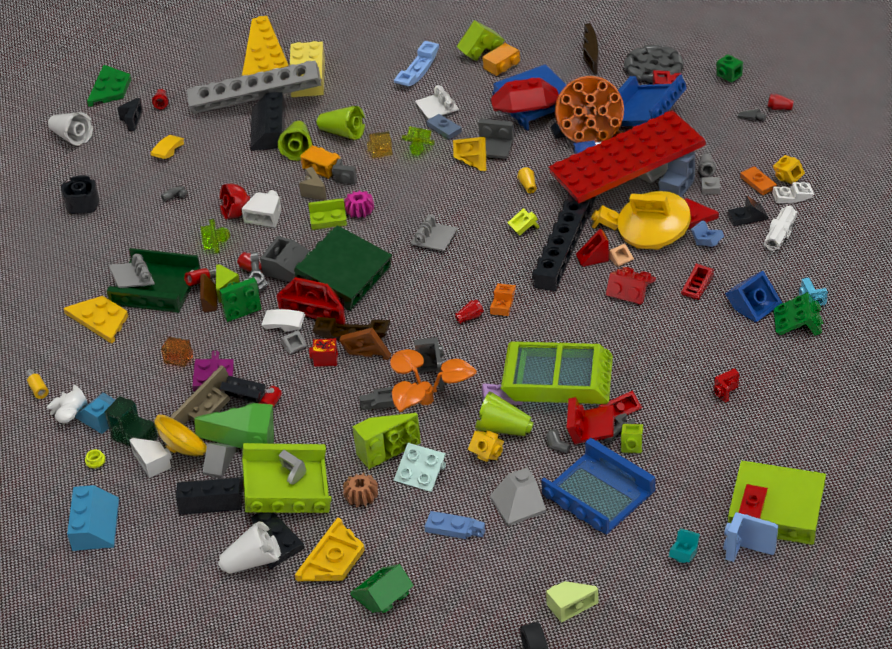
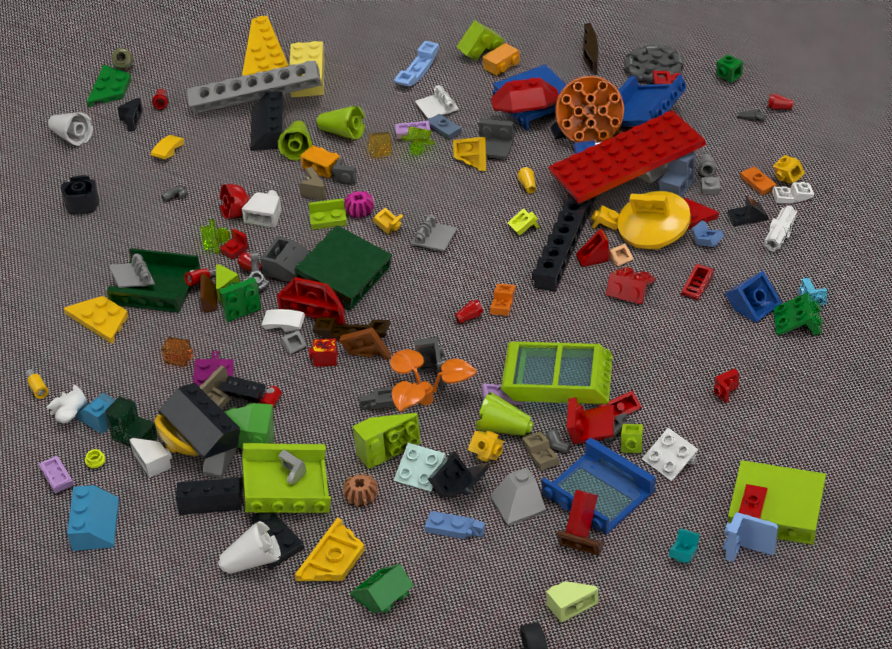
(56, 474): none -> lavender plate
(122, 53): none -> olive head
(200, 421): none -> black slope
(236, 245): none -> red bracket
(387, 221): none -> yellow bracket
(402, 129): none -> lavender plate
(455, 478): none -> black bracket
(540, 451): none -> dark tan slope
(580, 543): none -> reddish brown slope
(581, 513): none -> red panel
(670, 454): none -> white hinge

